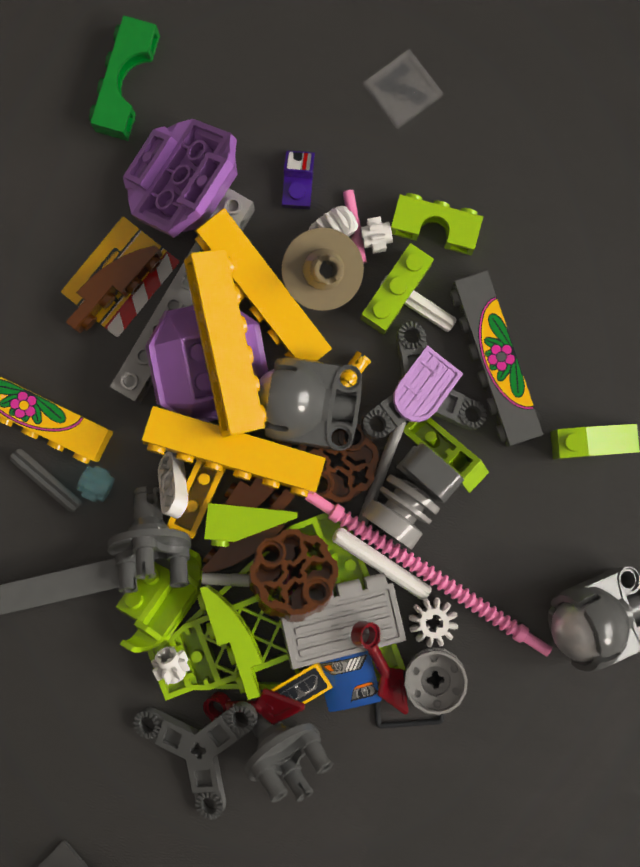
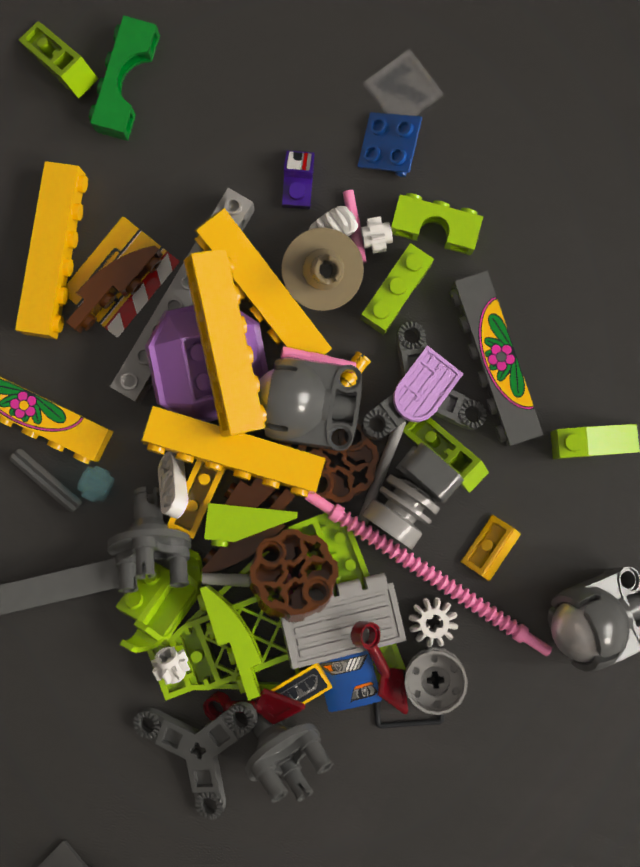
(51, 250): none -> yellow brick
(59, 59): none -> lime slope
(181, 176): medium lavender piece -> none
(295, 353): none -> bright pink piece
(381, 563): white axle -> none
(390, 142): none -> blue hinge
(429, 310): white axle -> none
(490, 547): none -> yellow slope

